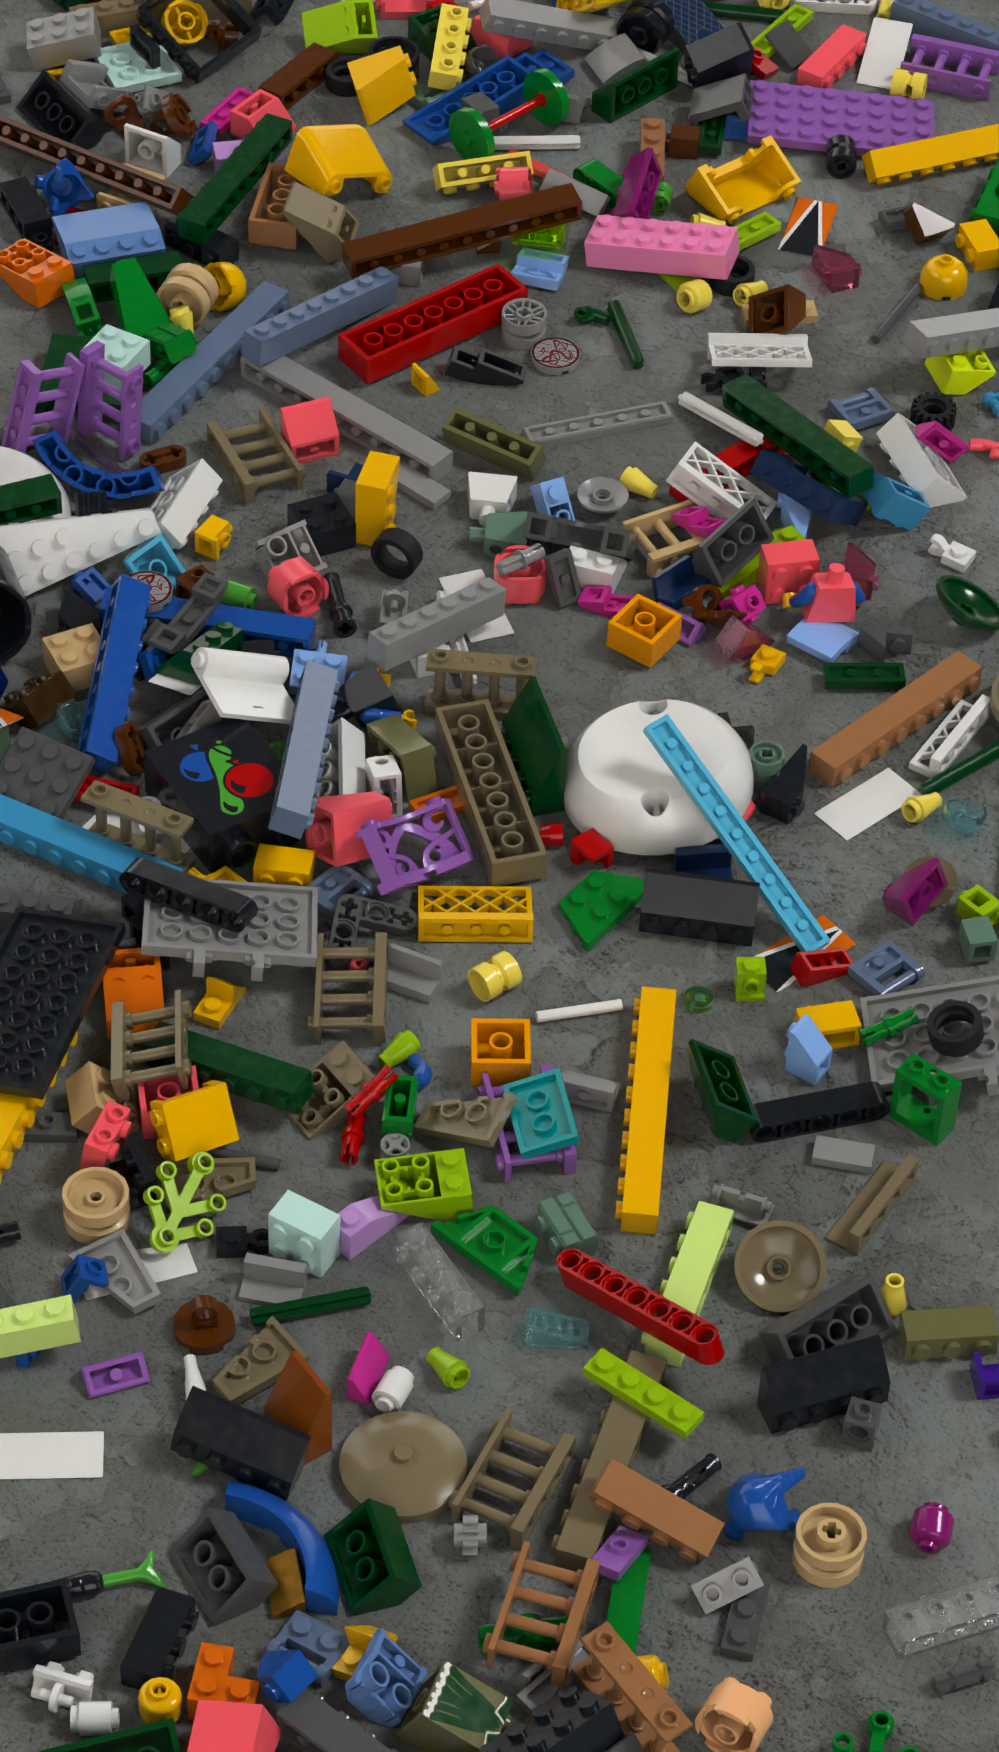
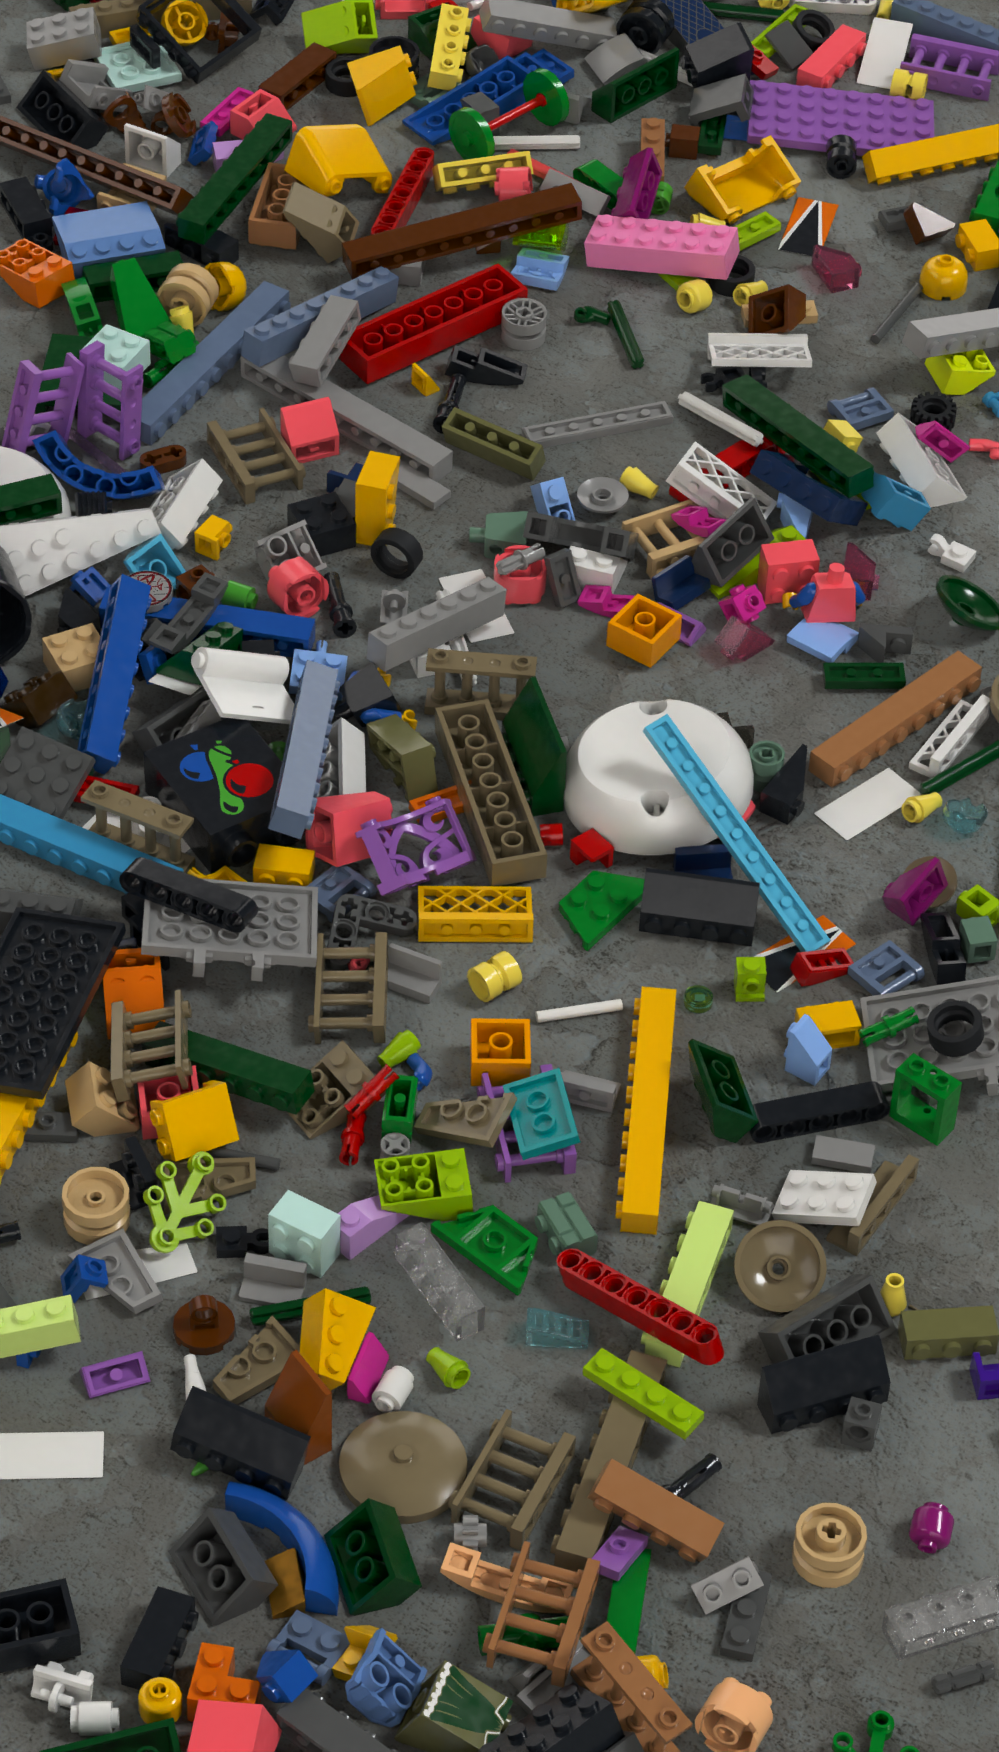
(93, 1582): piece -> none
(104, 1138): coral plate -> none
(130, 748): reddish brown beam -> none
(218, 1001): yellow slope -> none
(325, 341): none -> light grey brick
(333, 1334): none -> yellow wedge
(385, 776): white torso -> none
(406, 191): none -> red beam
(456, 386): none -> black pin
(490, 494): white torso -> none
(492, 1581): none -> light nougat slope
(555, 355): light grey tile -> none
(712, 614): reddish brown hair -> none
(759, 1503): blue piece -> none
(765, 661): yellow plate -> none
(817, 21): none -> black tyre
(824, 1197): none -> white plate
(943, 947): none -> black slope

